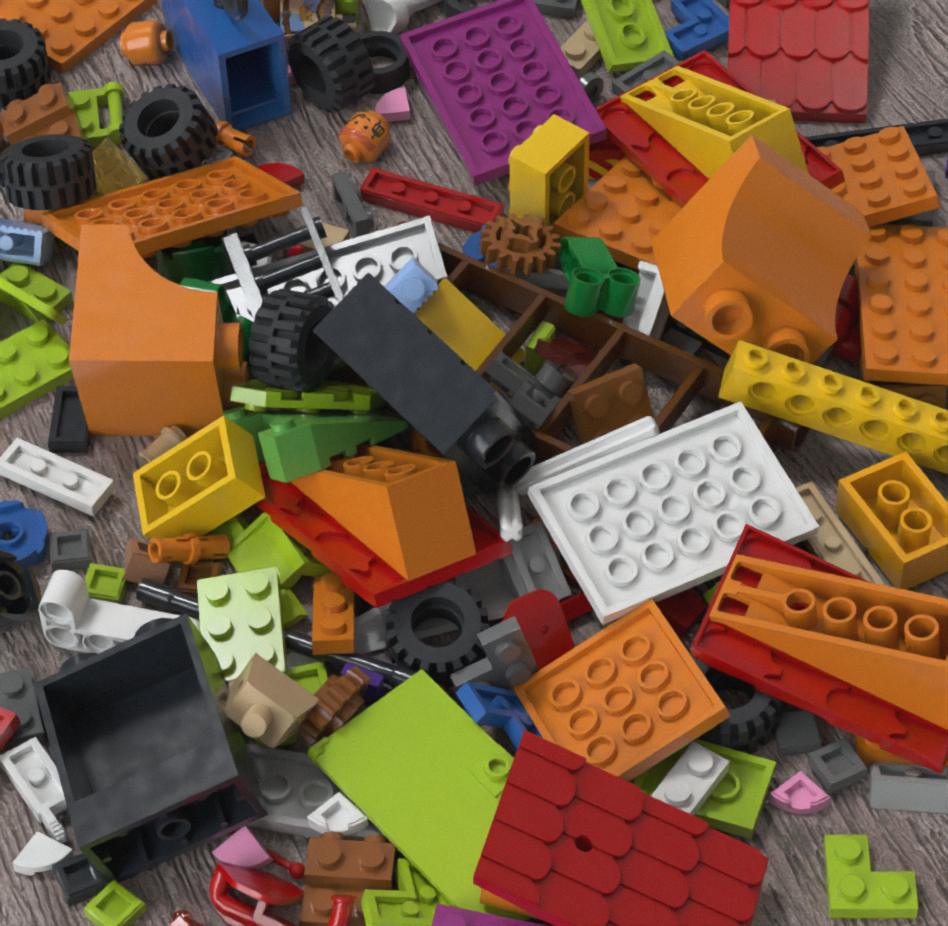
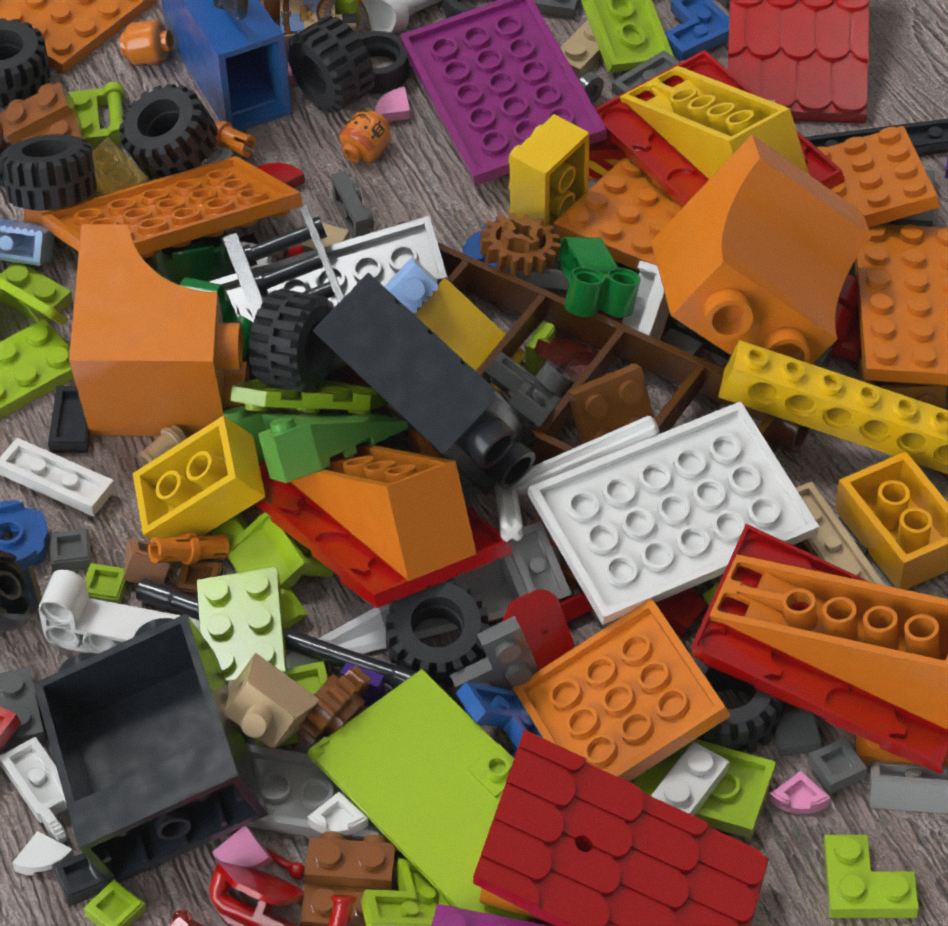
(332, 616): orange plate -> none
(430, 200): red tile -> none

